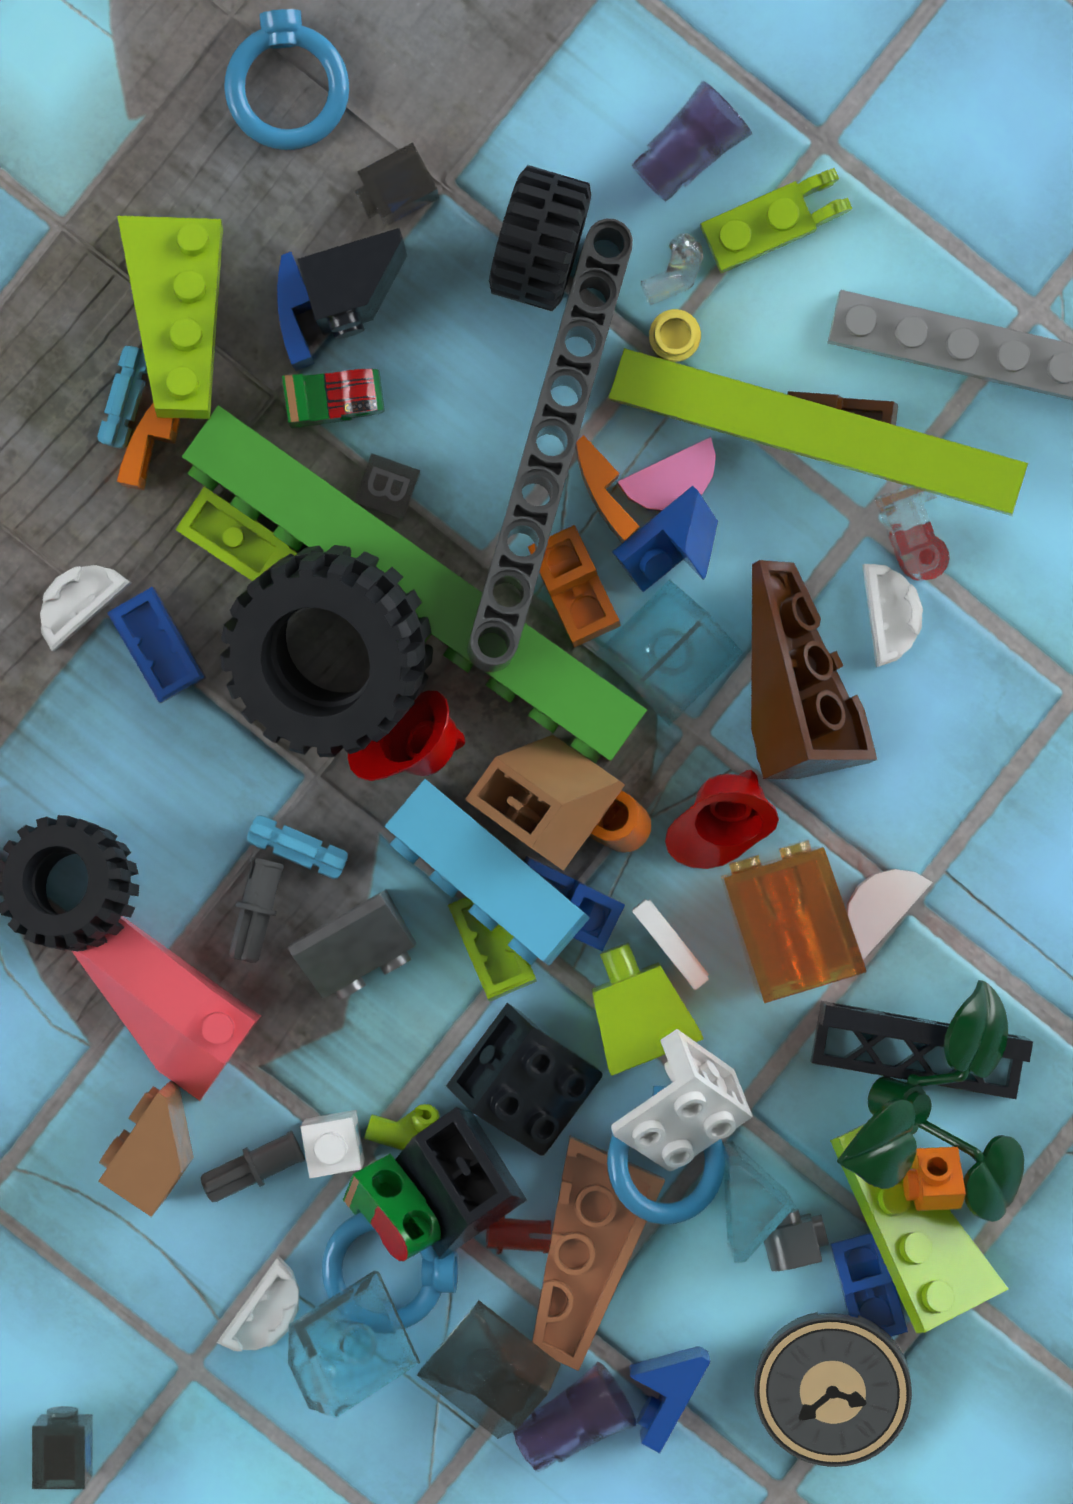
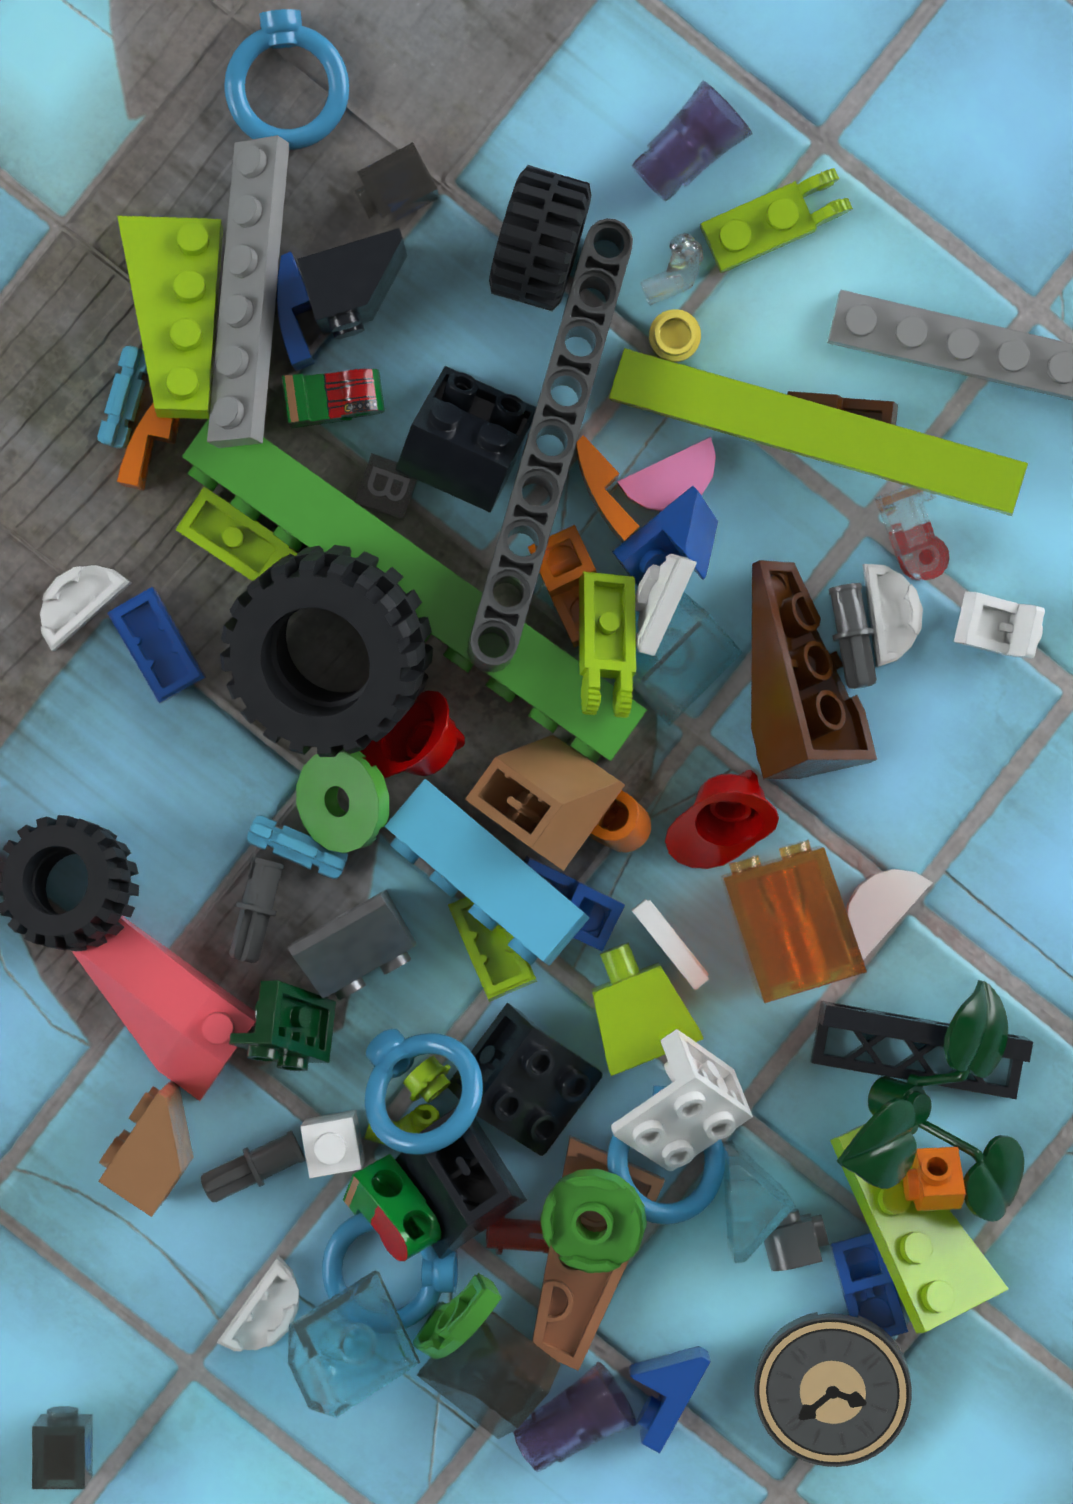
(248, 292): none -> light grey plate
(290, 1027): none -> dark green bracket
(320, 807): none -> bright green tile
(393, 1057): none -> dark azure piece
(427, 1080): none -> lime plate
(459, 1319): none -> bright green tile
(466, 438): none -> black slope
(606, 1195): none -> bright green tile
(607, 639): none -> lime hinge
(658, 599): none -> white tile
(853, 635): none -> dark grey axle
(999, 625): none -> white bracket

